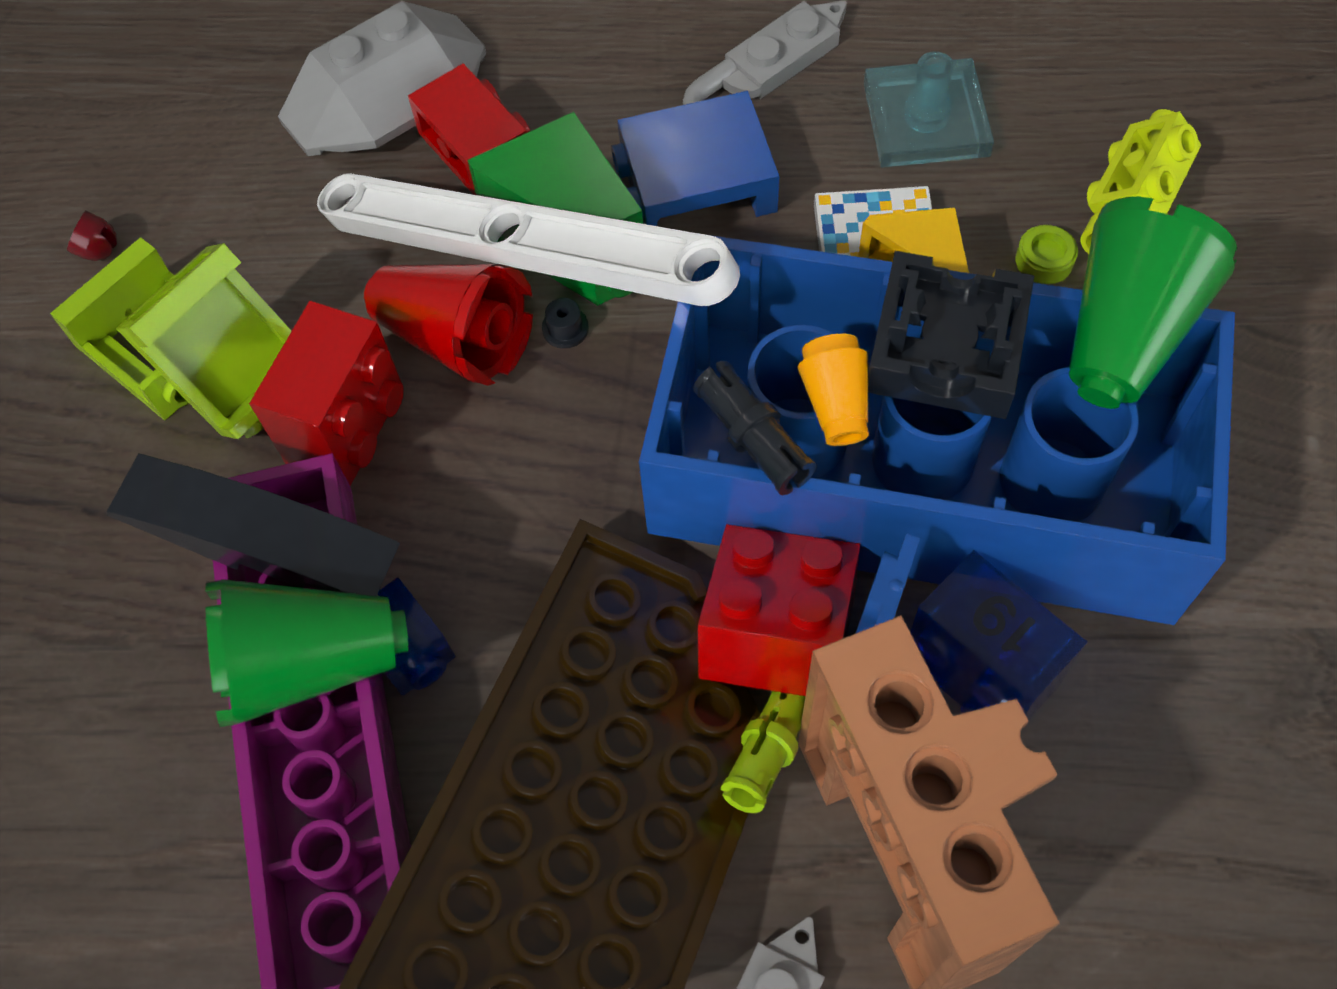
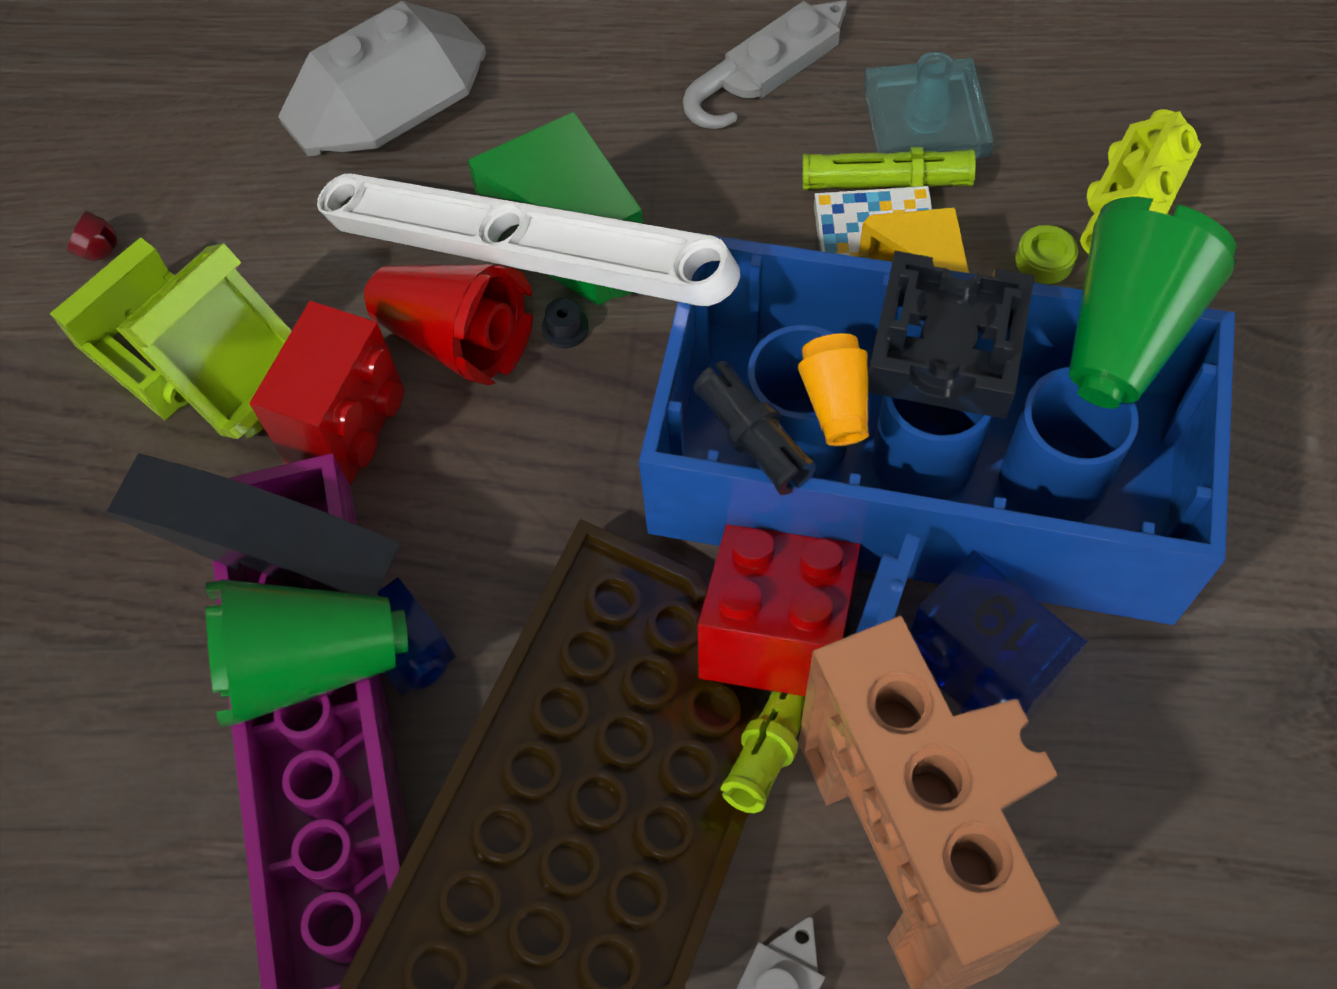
(463, 119): red brick -> none
(697, 158): blue panel -> none
(896, 170): none -> lime pin

